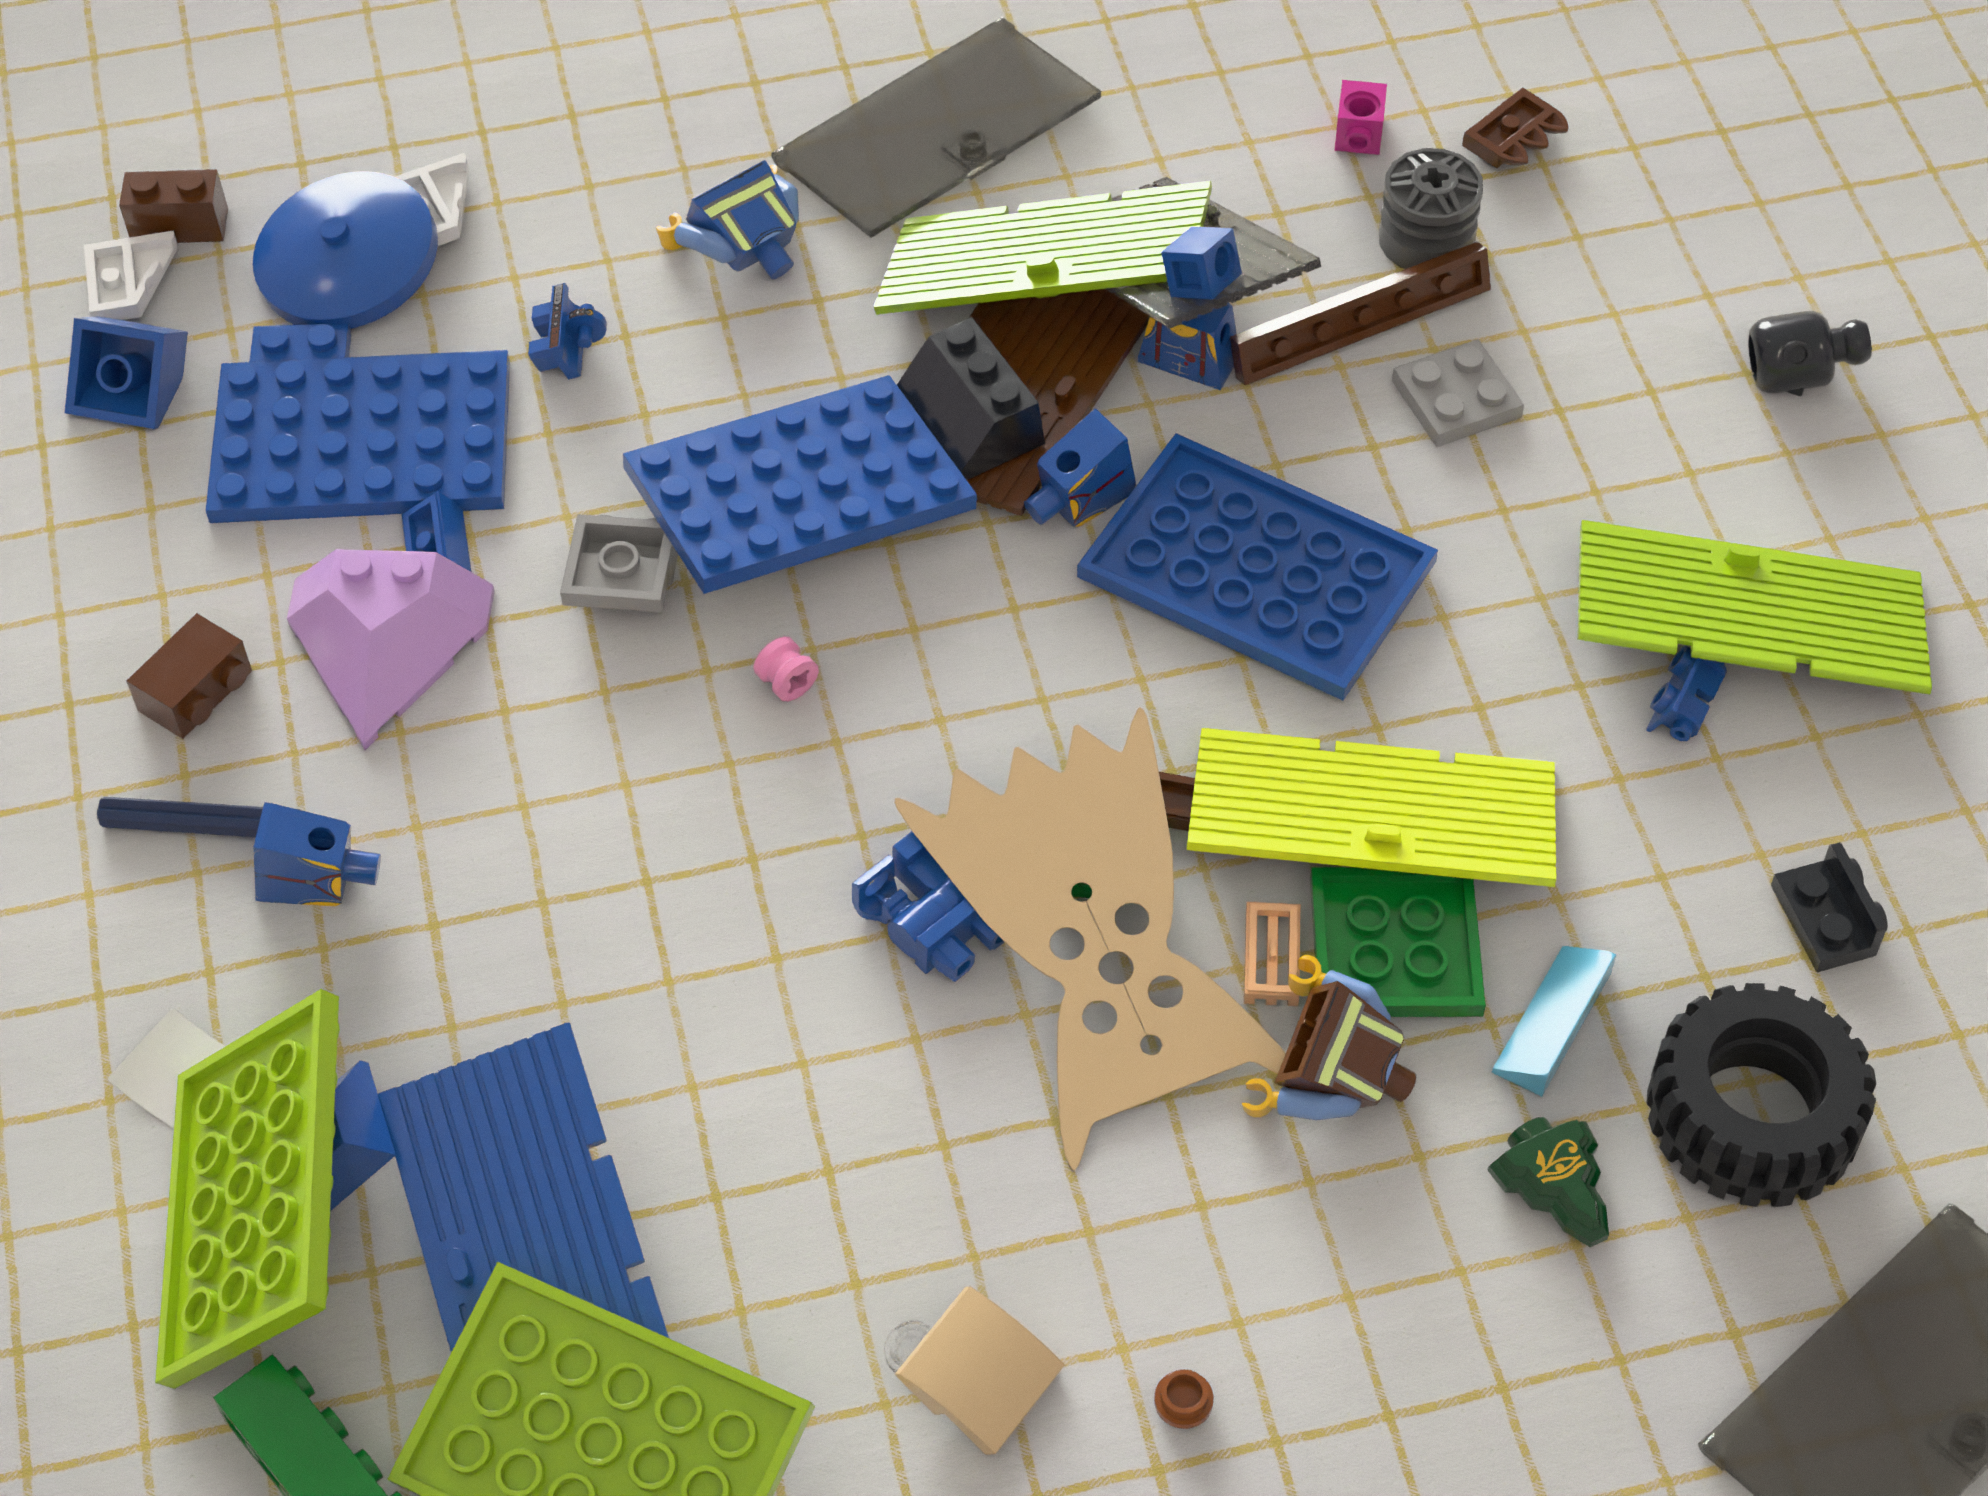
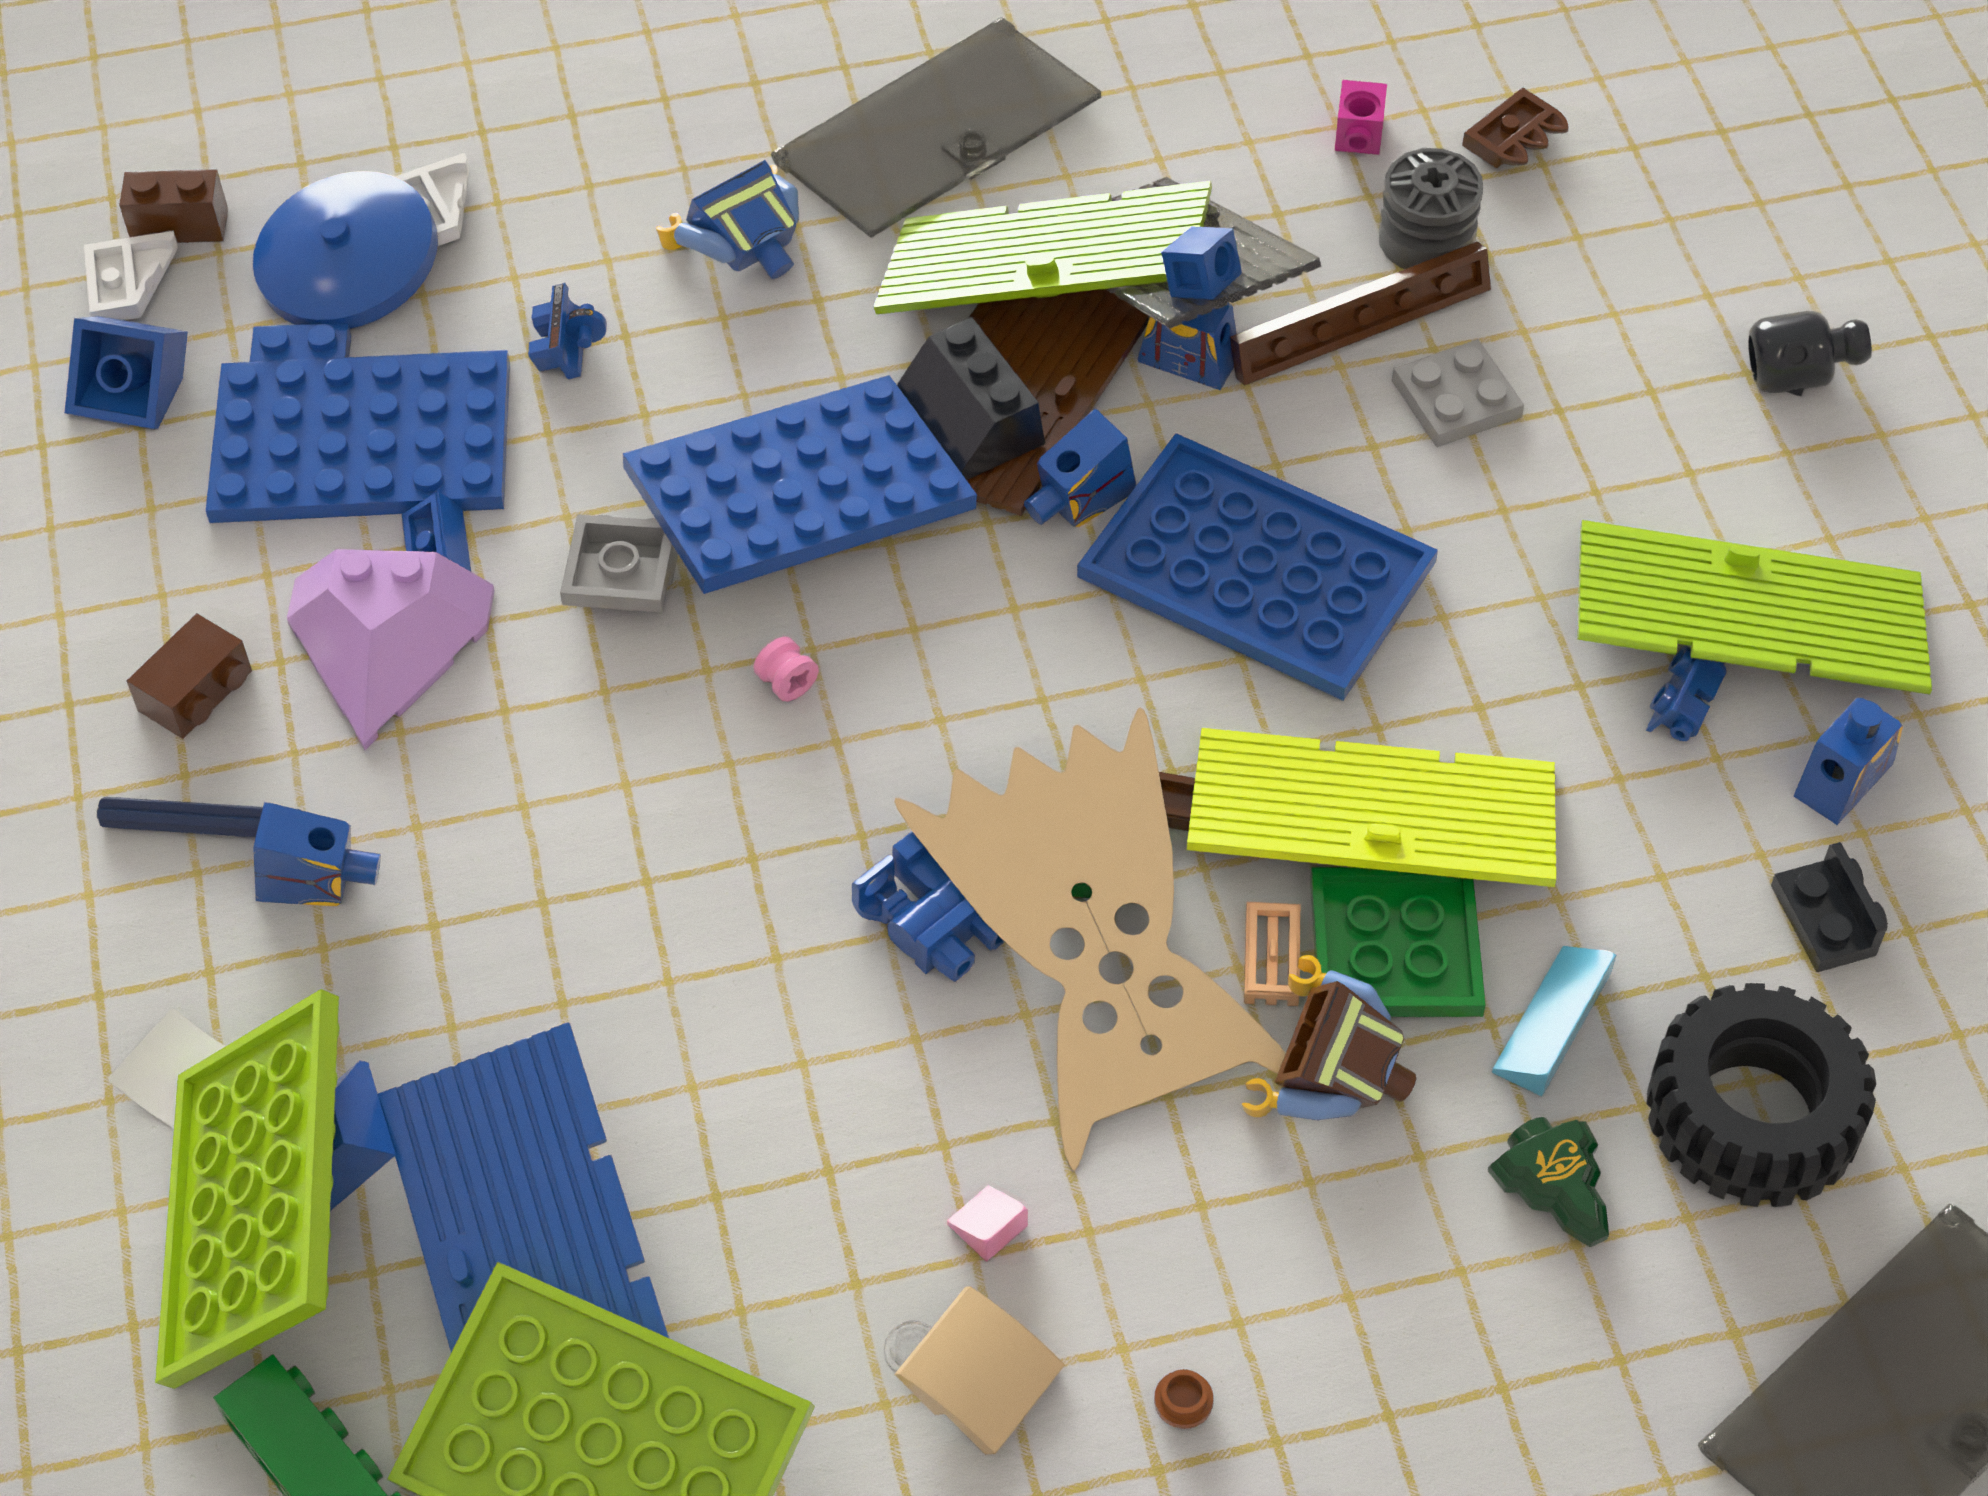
(989, 1222): none -> slope
(1860, 743): none -> blue torso

